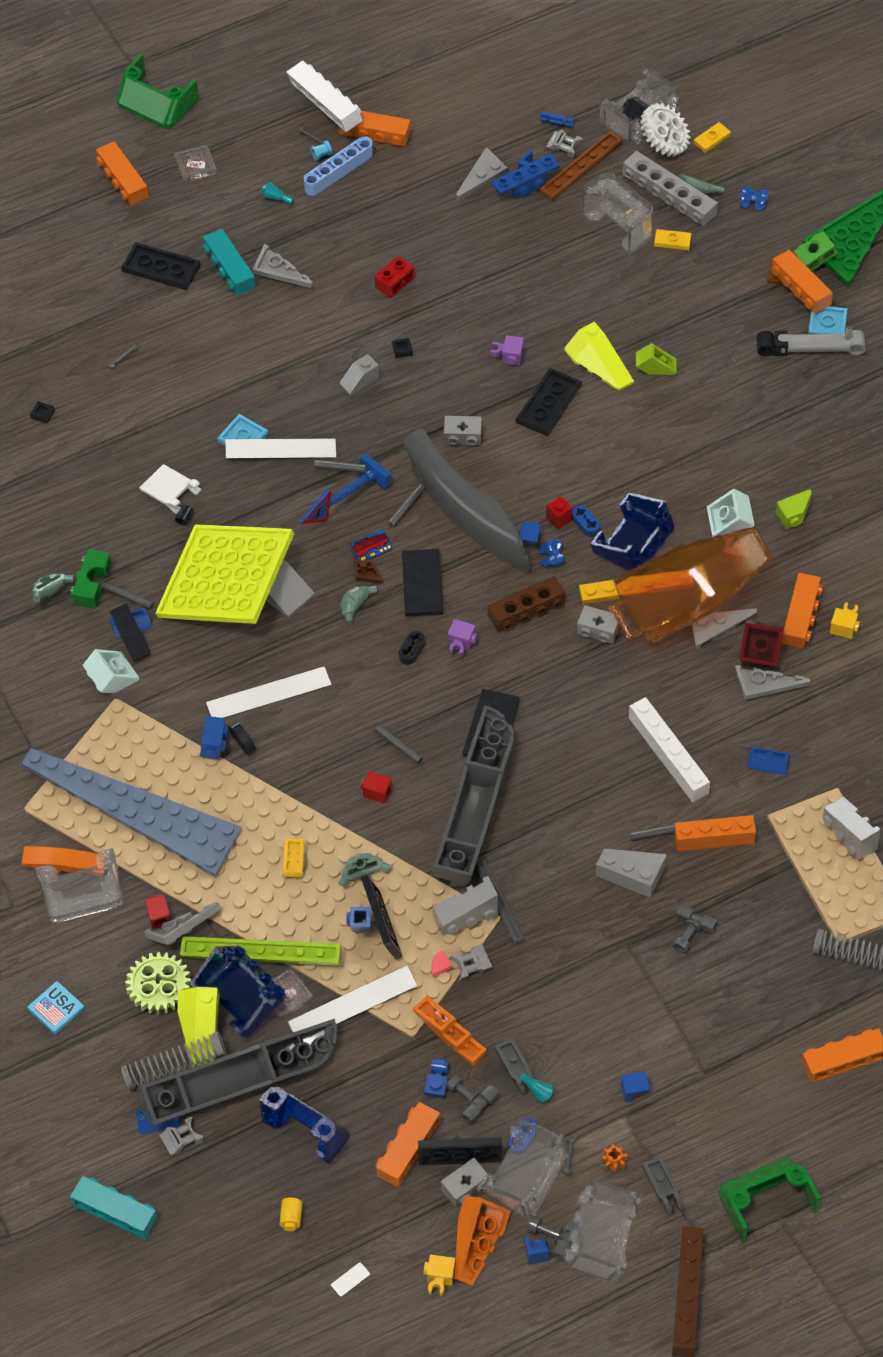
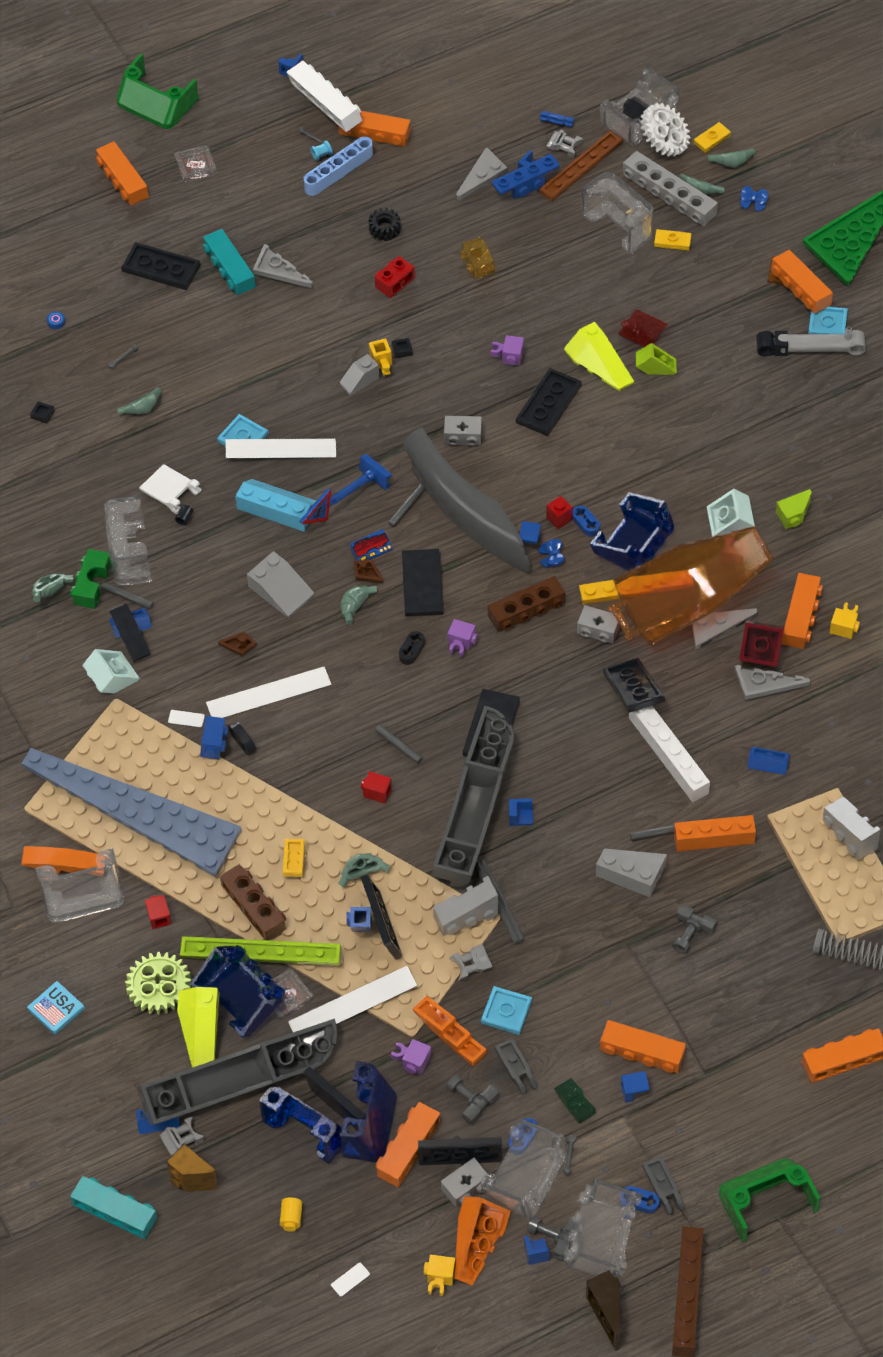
(55, 320): none -> blue tile
(127, 559): none -> clear windscreen
(141, 405): none -> sand green piece
(181, 925): light grey wing -> none
(186, 718): none -> white sticker
(191, 1171): none -> pearl gold slope
(218, 1048): light grey piece -> none
(225, 573): neon yellow plate -> none
(238, 643): none -> reddish brown piece
(266, 926): none -> reddish brown brick
(272, 192): teal cone -> none
(273, 503): none -> medium azure slope
(285, 65): none -> blue panel
(332, 1097): none -> black tile
(340, 466): dark grey bar -> none
(373, 1133): none -> clear blue windscreen
(381, 354): none -> yellow brick
(384, 216): none -> black tyre
(414, 1057): none -> medium lavender brick
(436, 1084): blue plate -> none
(440, 963): coral tile -> none
(477, 258): none -> clear yellow brick
(506, 1010): none -> medium azure tile
(520, 812): none -> blue panel
(541, 1090): teal cone -> none
(575, 1101): none -> clear green slope
(604, 1299): none -> dark brown slope
(611, 1163): orange gear -> none
(633, 685): none -> black tile
(642, 328): none -> clear red hinge
(642, 1047): none -> orange brick
(645, 1198): none -> blue beam
(732, 159): none -> sand green piece
(825, 251): bright green brick -> none

